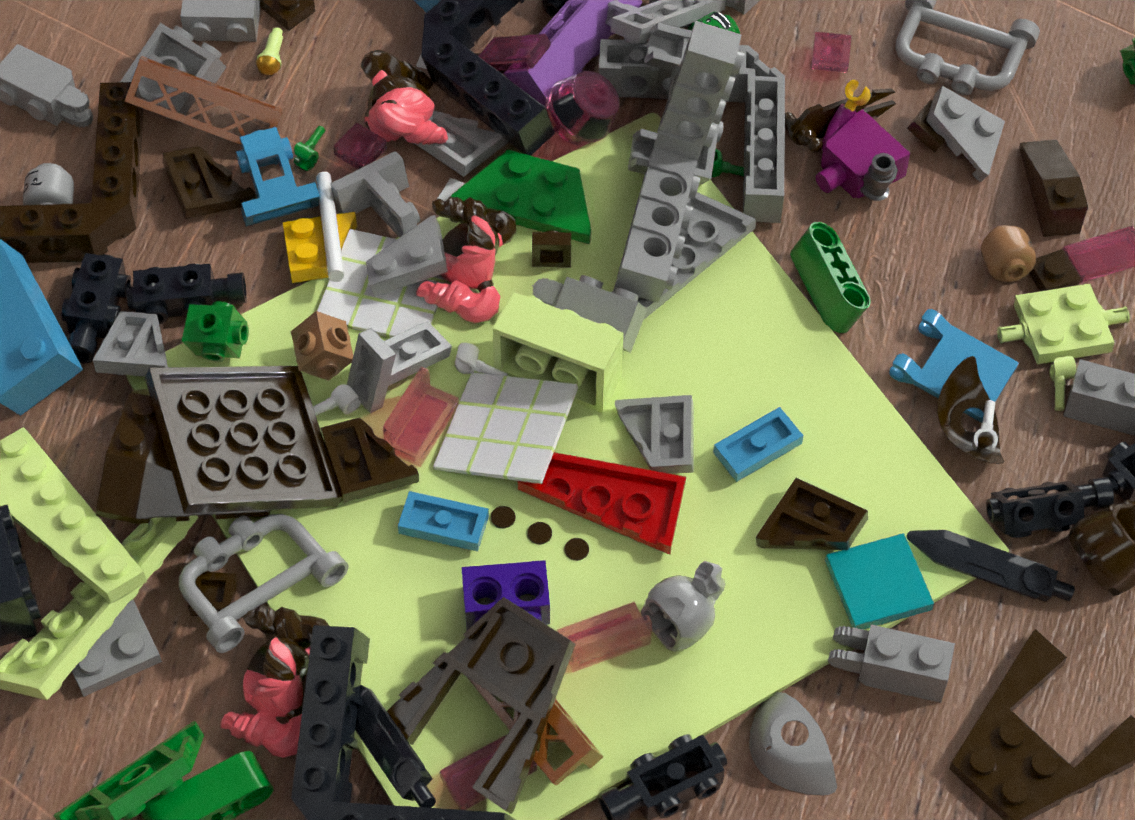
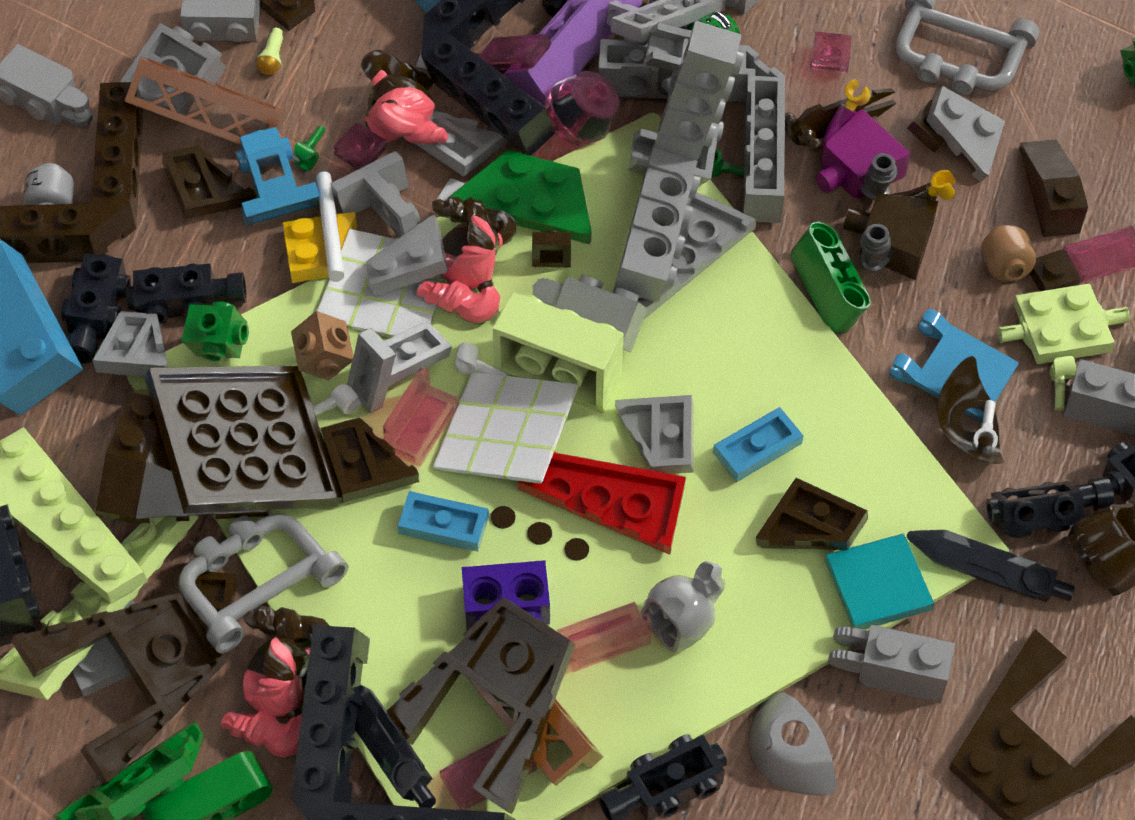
(161, 649): none -> dark brown wing
(899, 226): none -> dark brown torso

